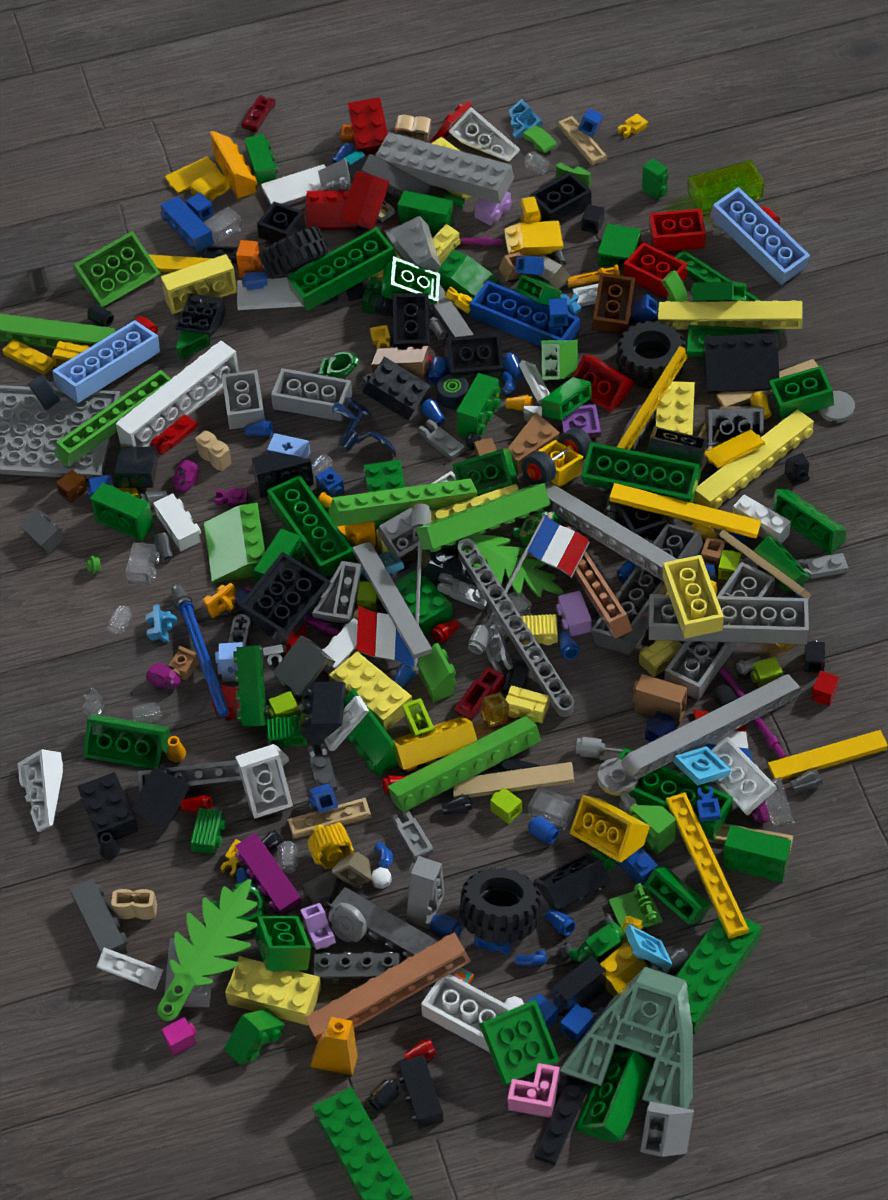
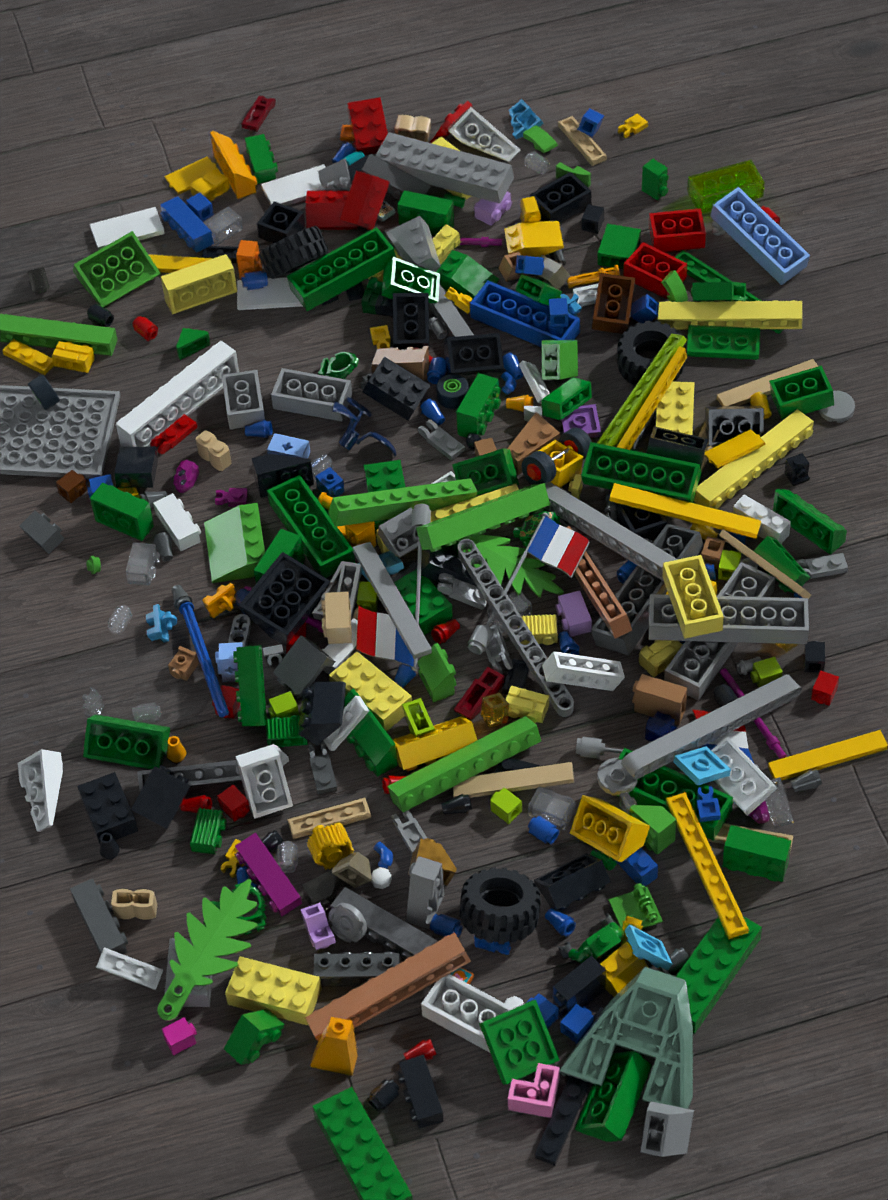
(104, 423): bright green brick -> none
(106, 361): light blue brick -> none
(143, 224): none -> white tile
(162, 676): magenta rock -> none
(201, 314): black slope -> none
(233, 803): none -> red brick
(282, 943): green brick -> none
(322, 798): blue brick -> none
(337, 617): none -> tan brick
(434, 851): none -> pearl gold slope
(531, 960): blue arm -> none
(576, 486): none -> light yellow plate
(583, 671): none -> white brick
(608, 385): red slope -> none
(641, 391): none -> lime plate
(677, 895): green brick -> none
(740, 362): black slope -> none

